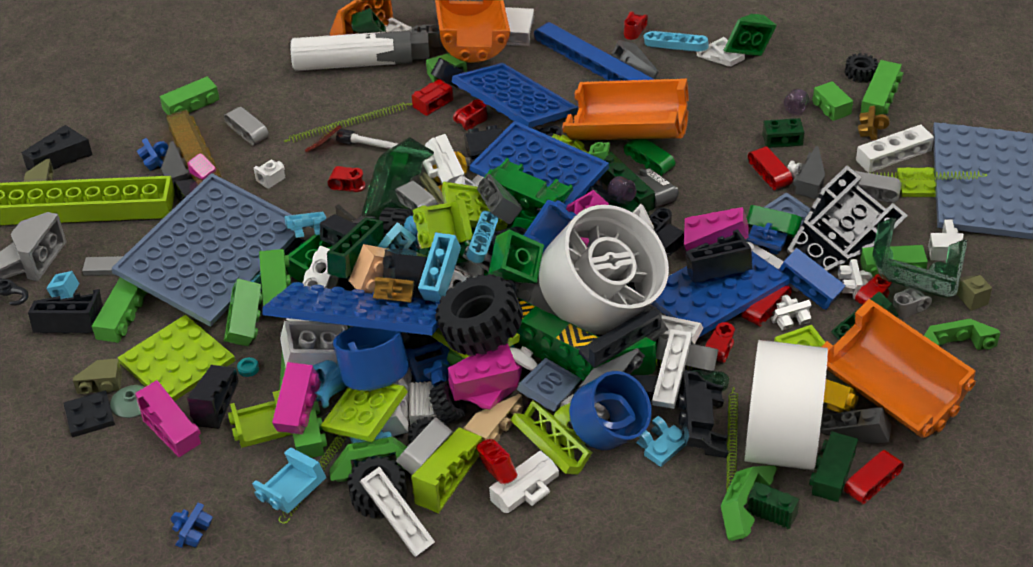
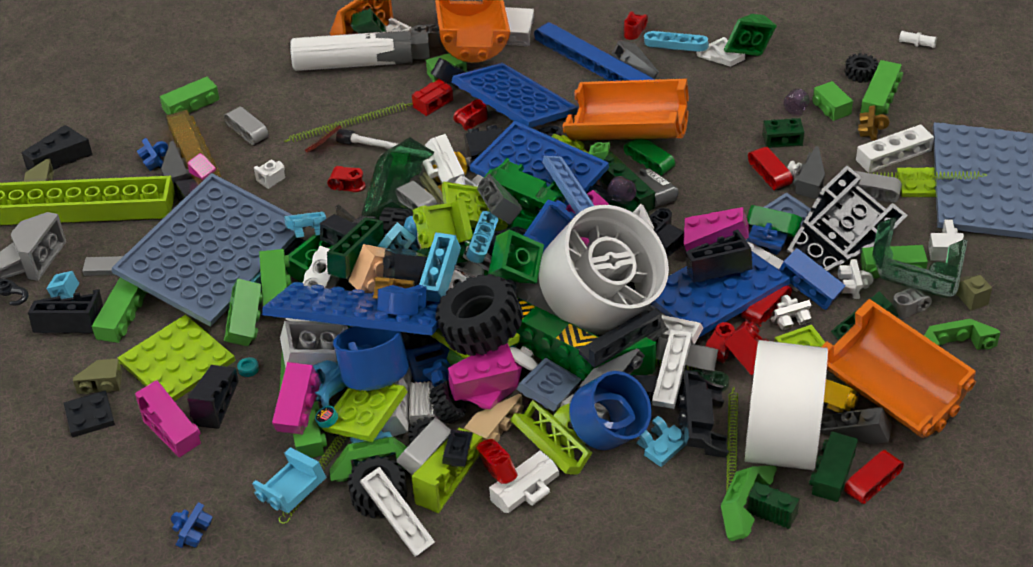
(125, 403): sand green dish -> none
(255, 423): lime panel -> none
(326, 417): none -> tile
(401, 300): none -> blue brick
(457, 448): none -> black plate
(567, 183): none -> medium blue tile
(744, 344): none -> red slope
(871, 288): red piece -> none
(917, 39): none -> white pin

